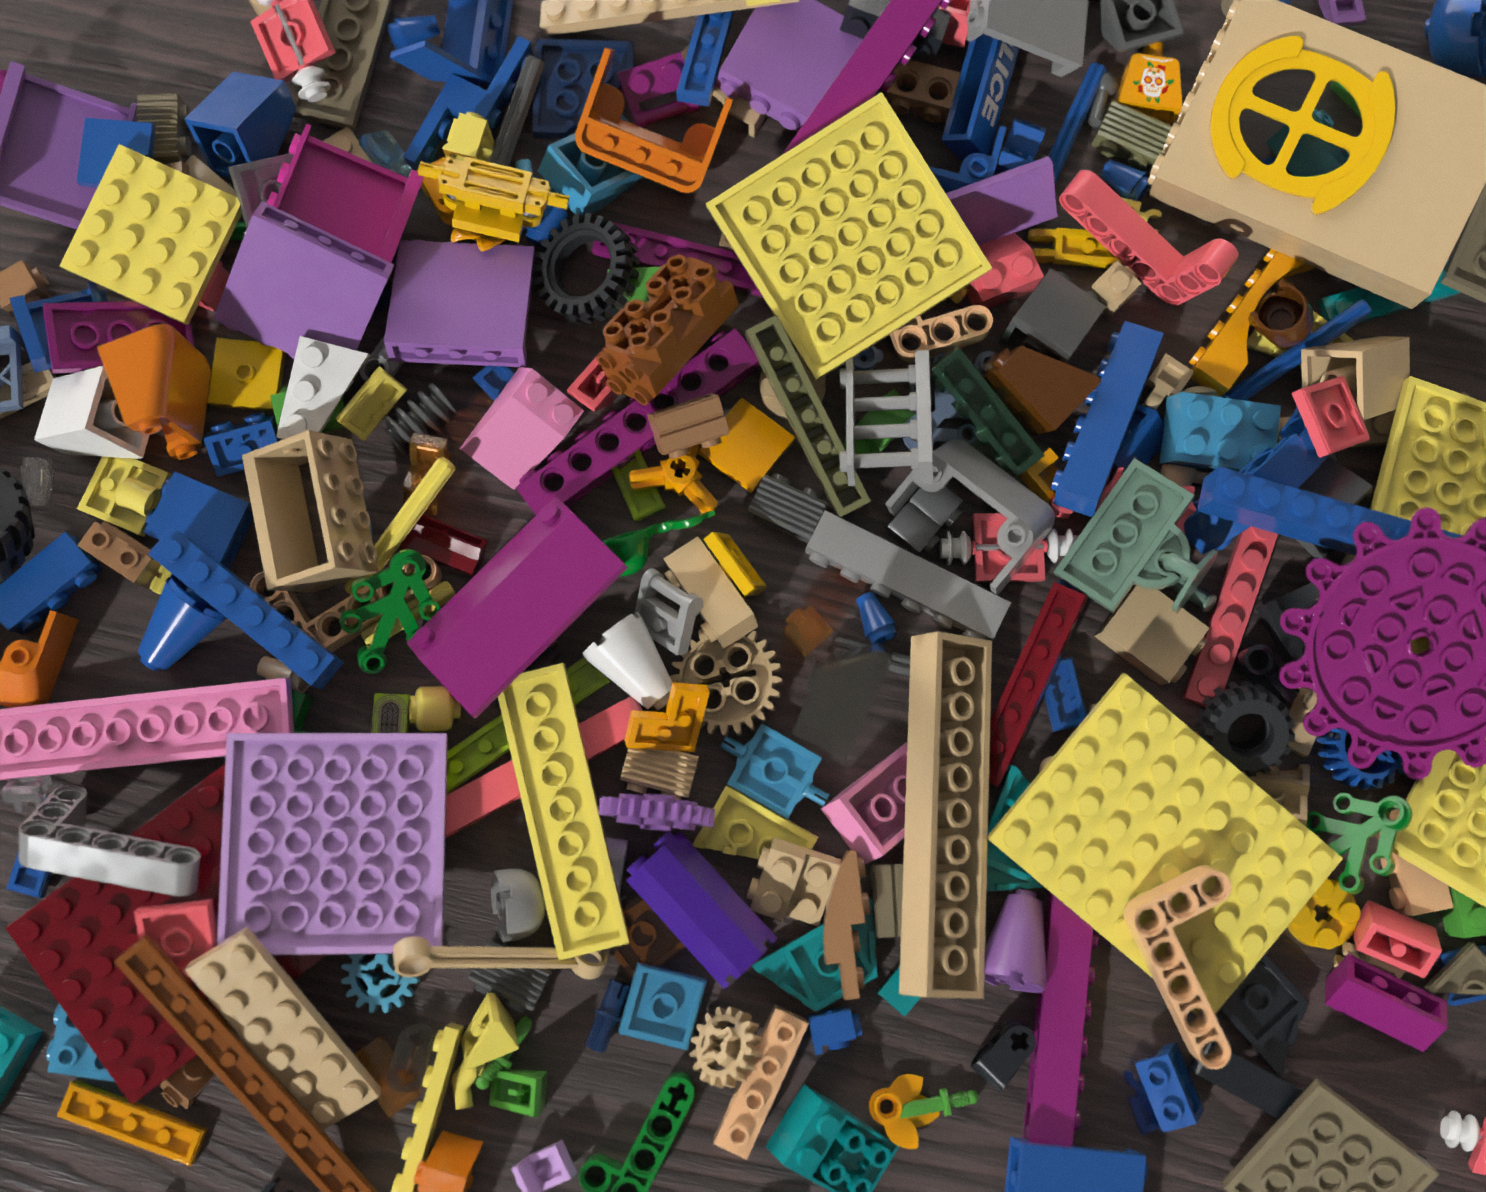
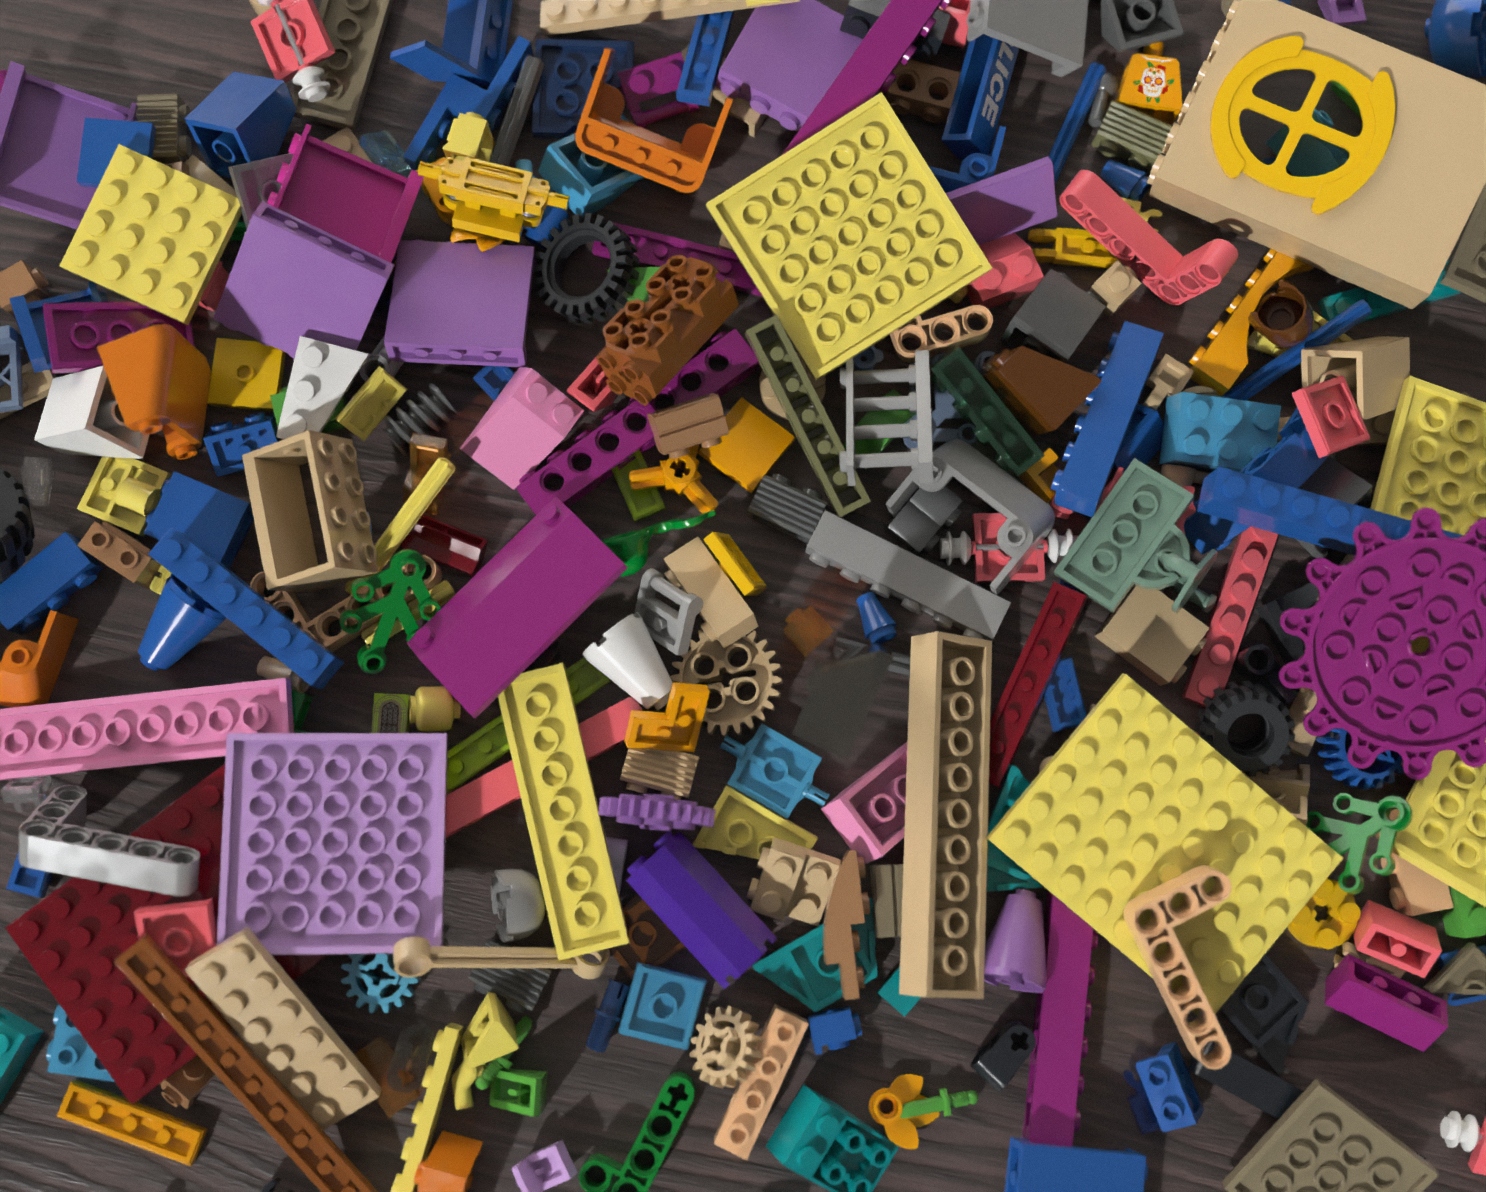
(412, 30): blue cone -> none
(1020, 145): blue brick -> none

